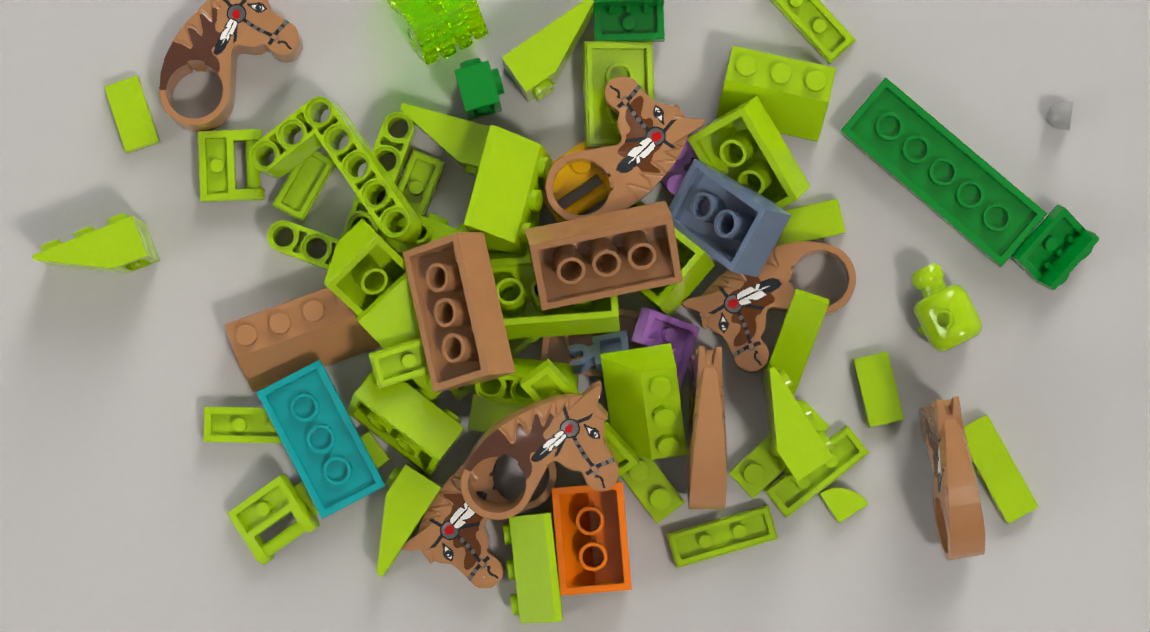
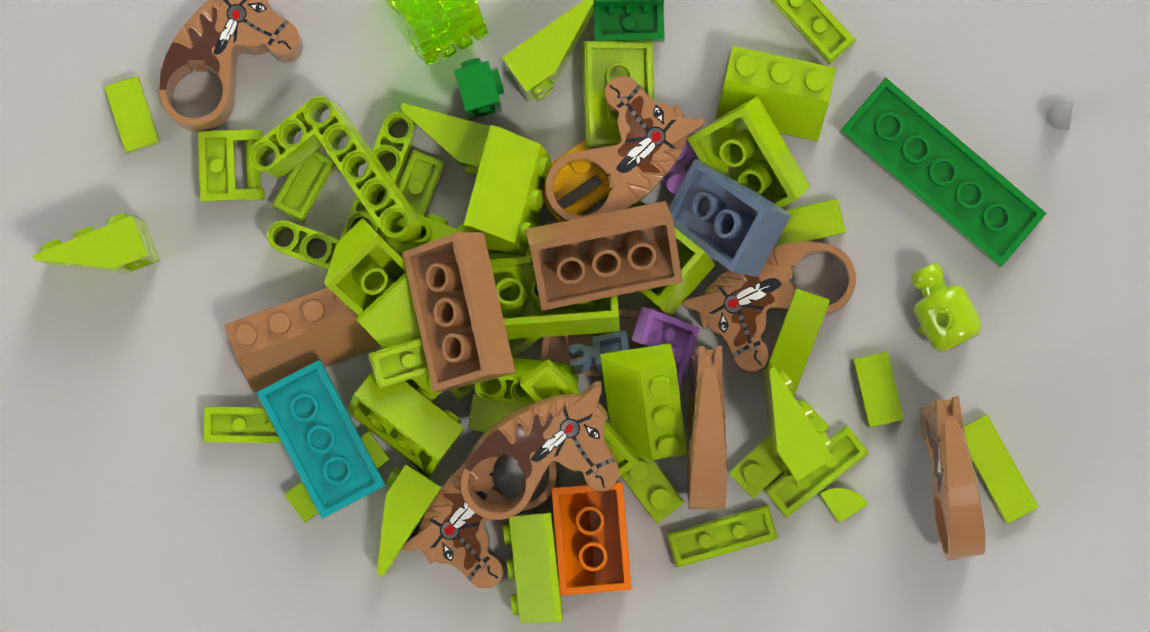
(266, 509): lime plate -> none
(1055, 248): green bracket -> none

